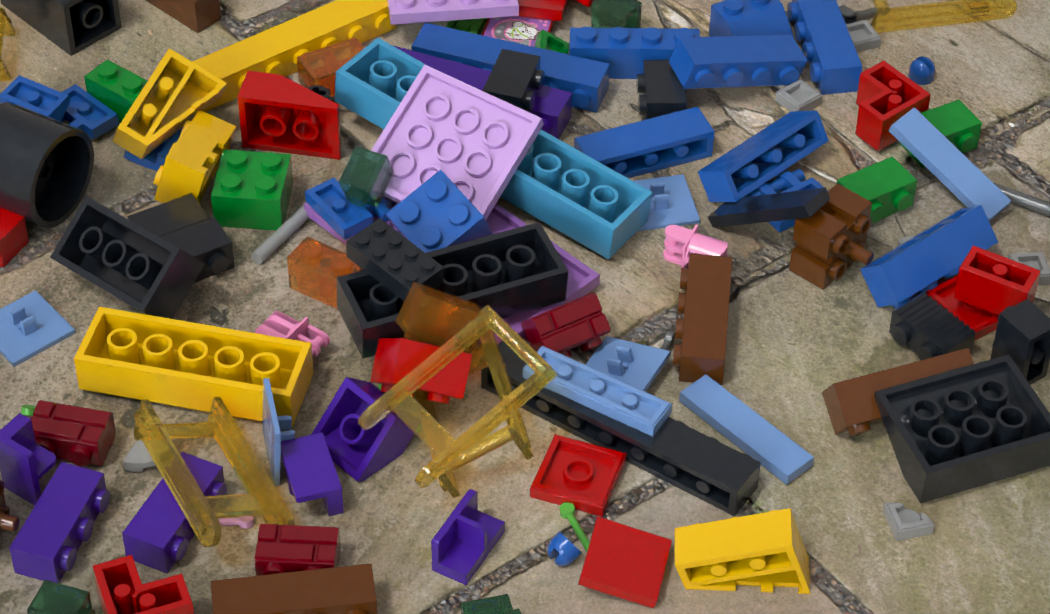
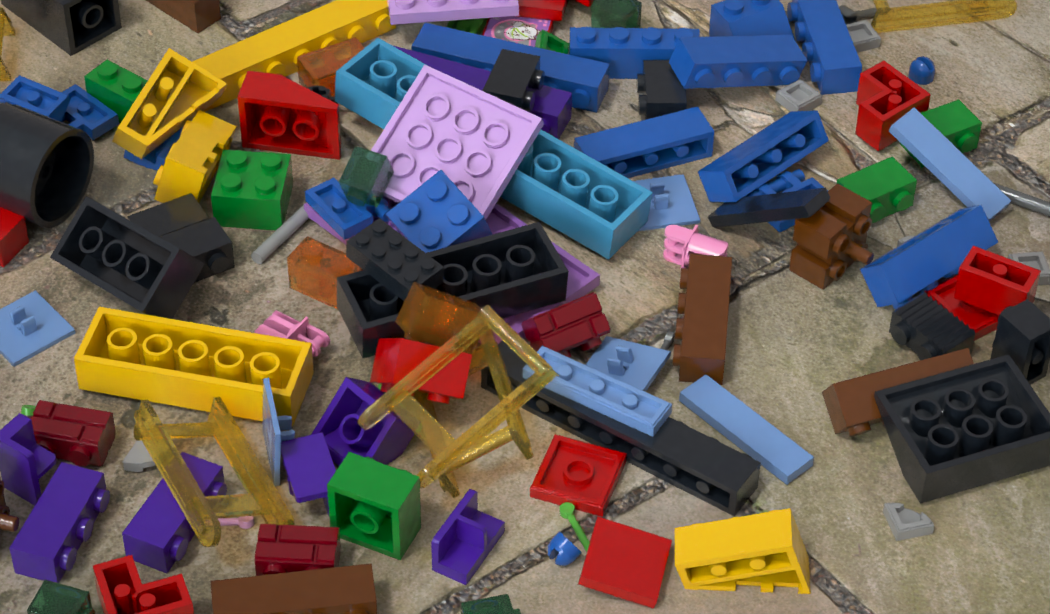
(375, 505): none -> green brick

